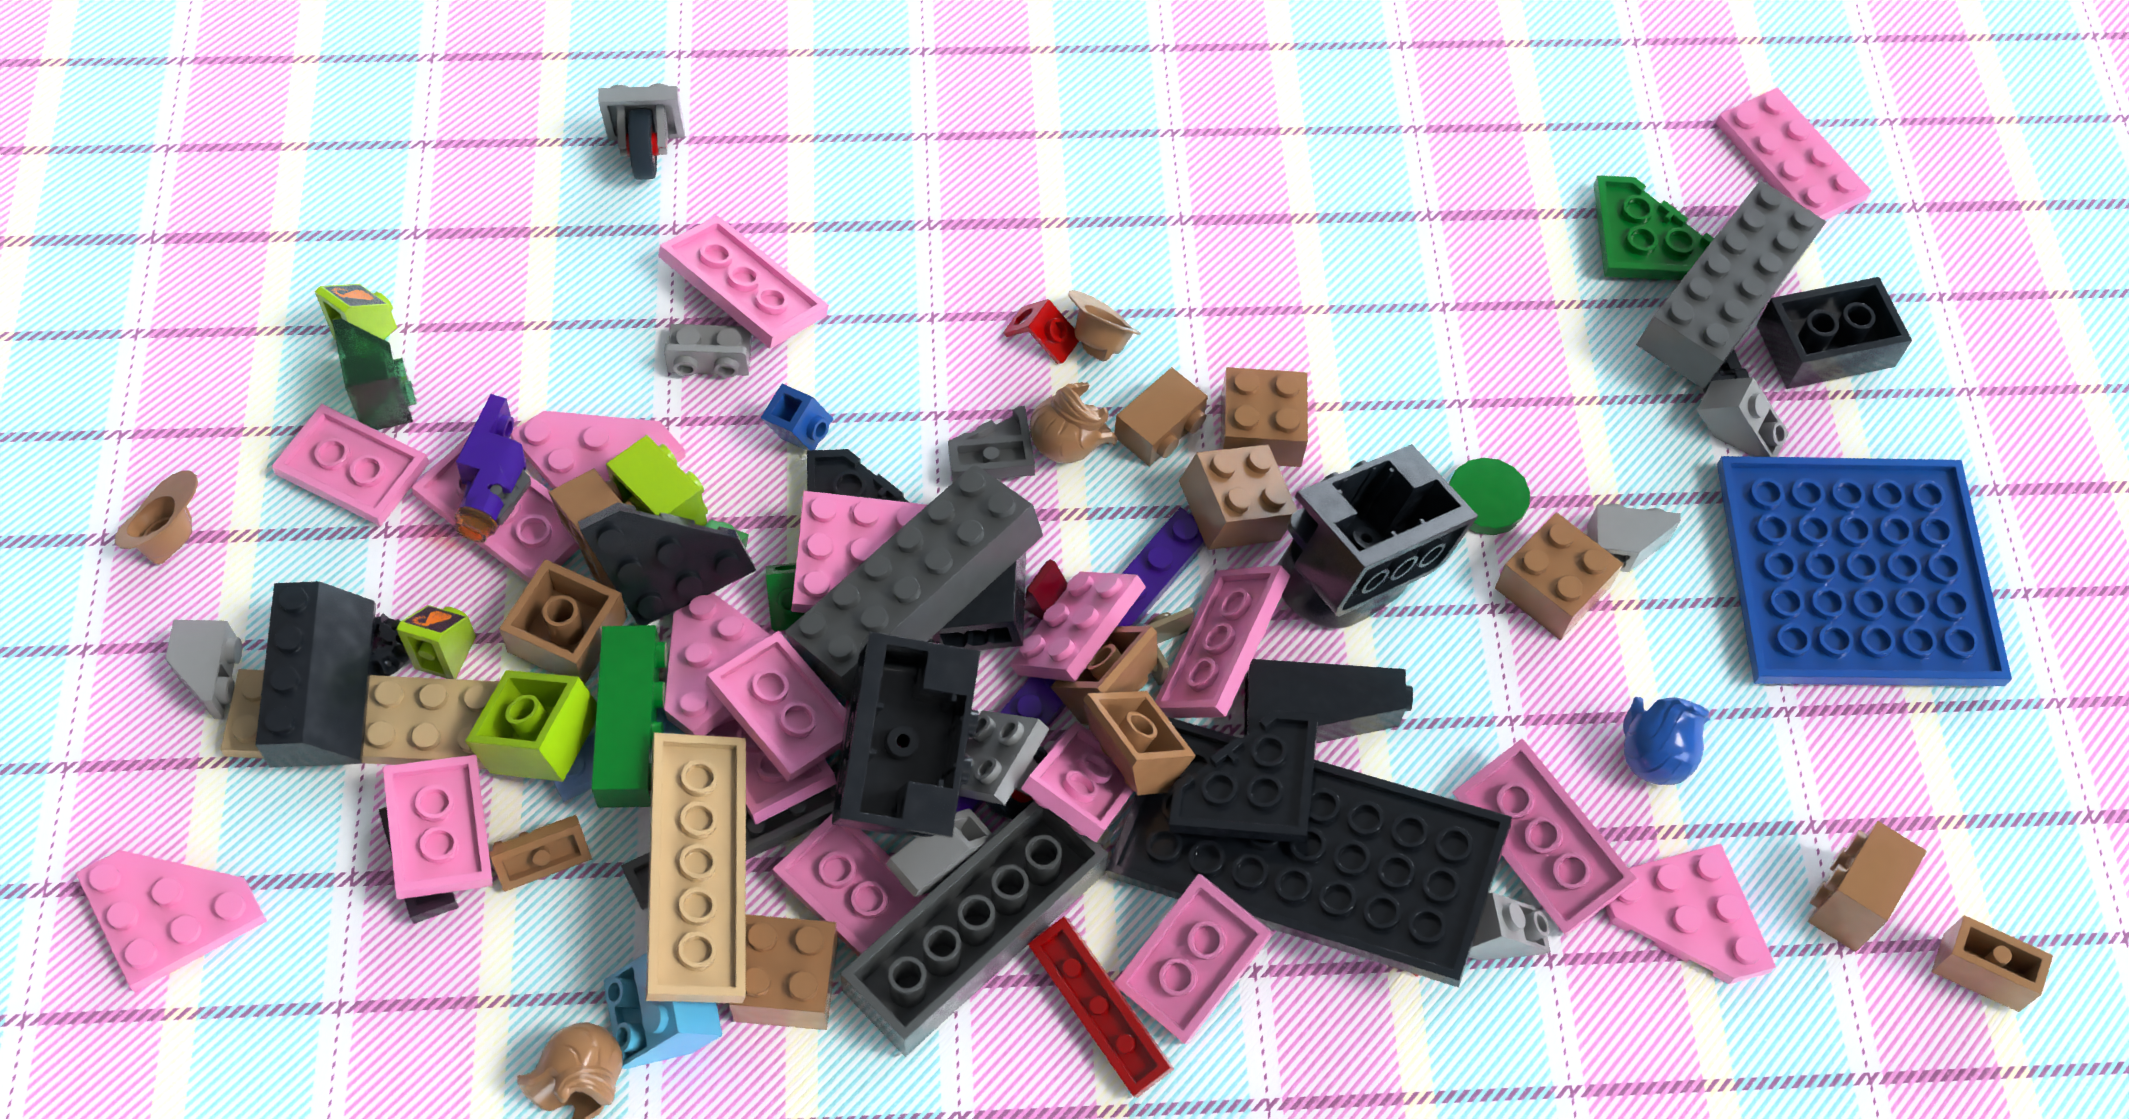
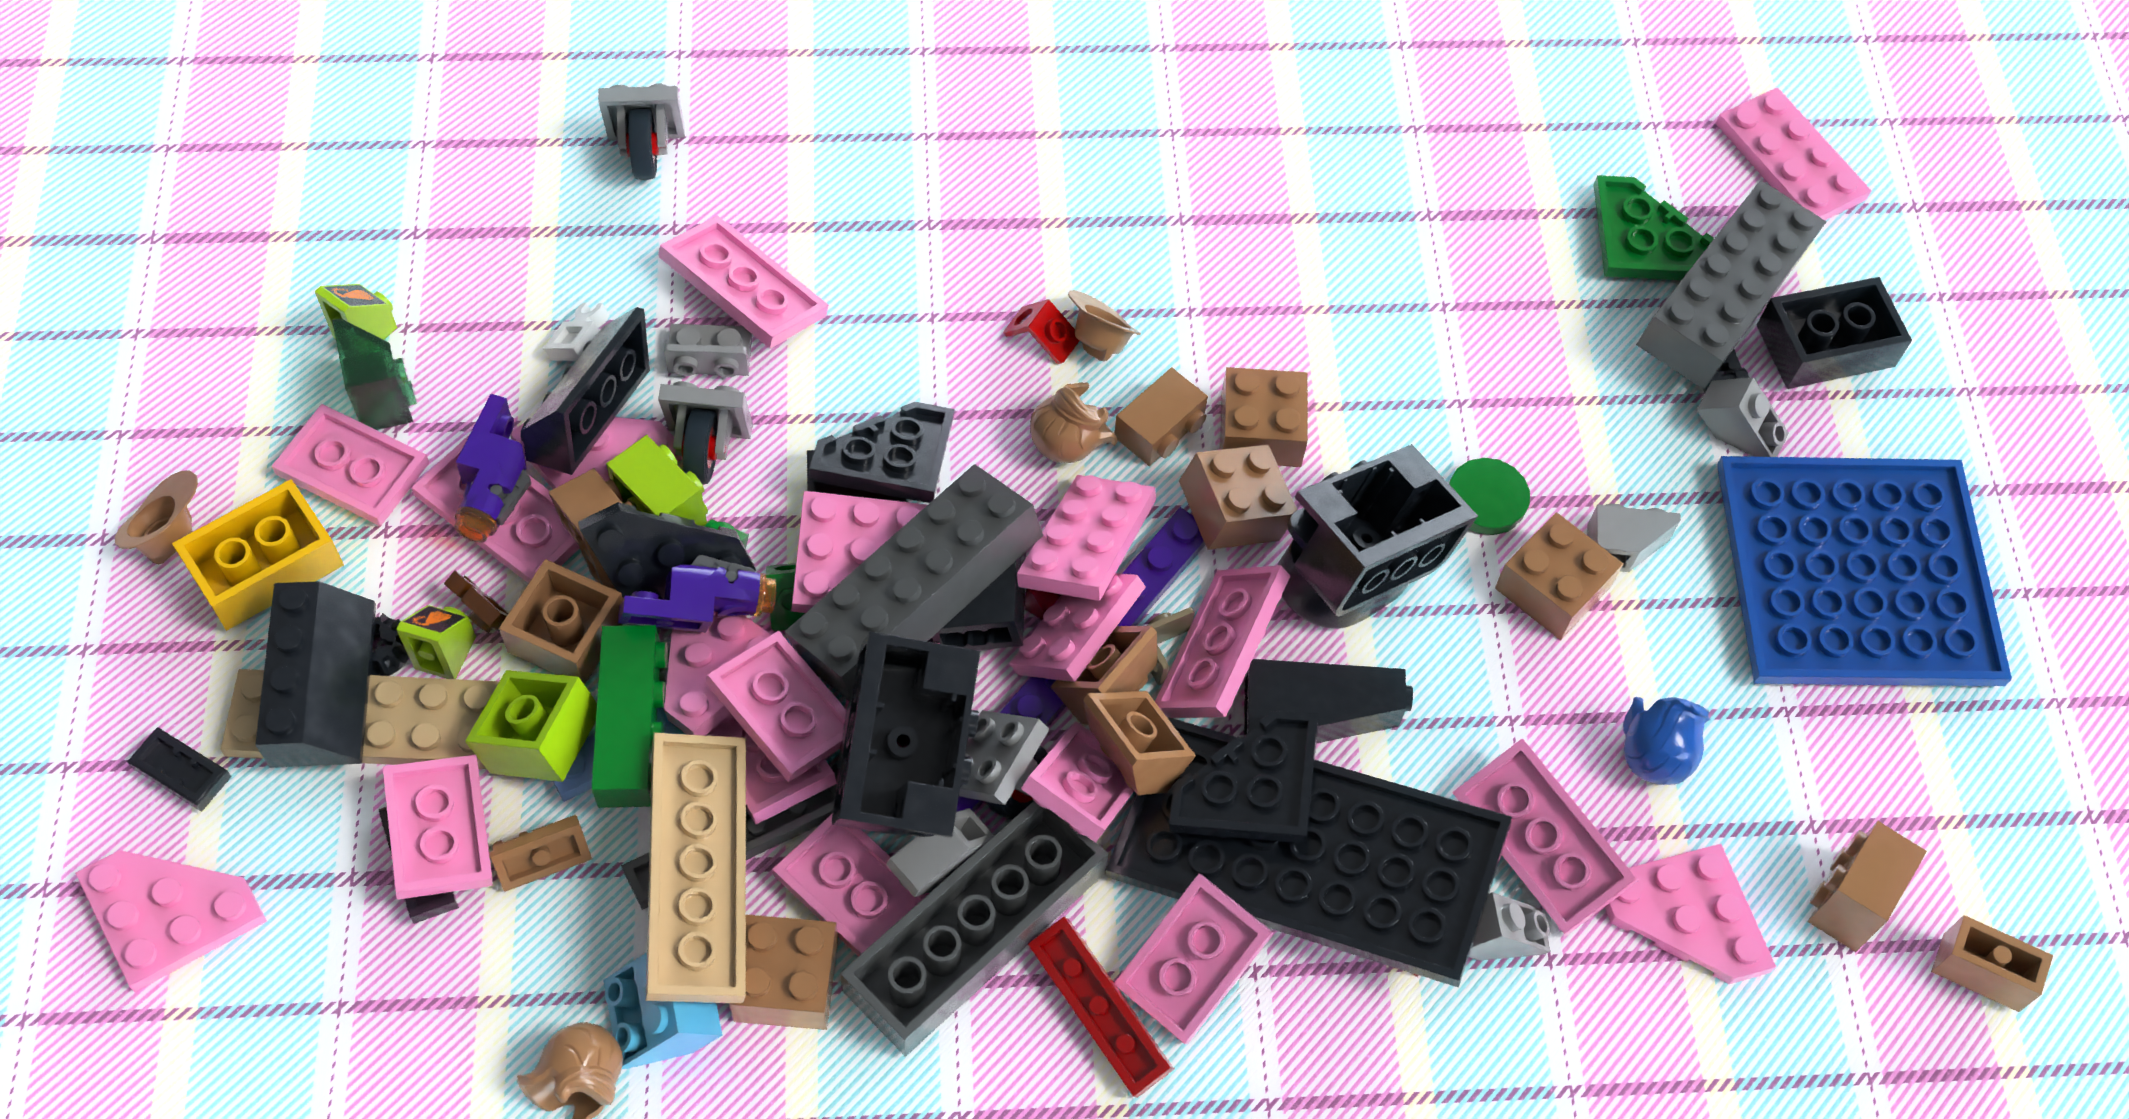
(179, 769): none -> black plate
(204, 660): light grey slope -> none
(253, 548): none -> yellow brick
(485, 610): none -> reddish brown plate
(573, 335): none -> white plate
(588, 395): none -> black slope
(697, 592): none -> dark purple plate
(704, 423): none -> light grey plate
(797, 418): blue brick -> none
(888, 455): none -> black plate
(997, 448): dark grey wing -> none
(1087, 537): none -> bright pink plate

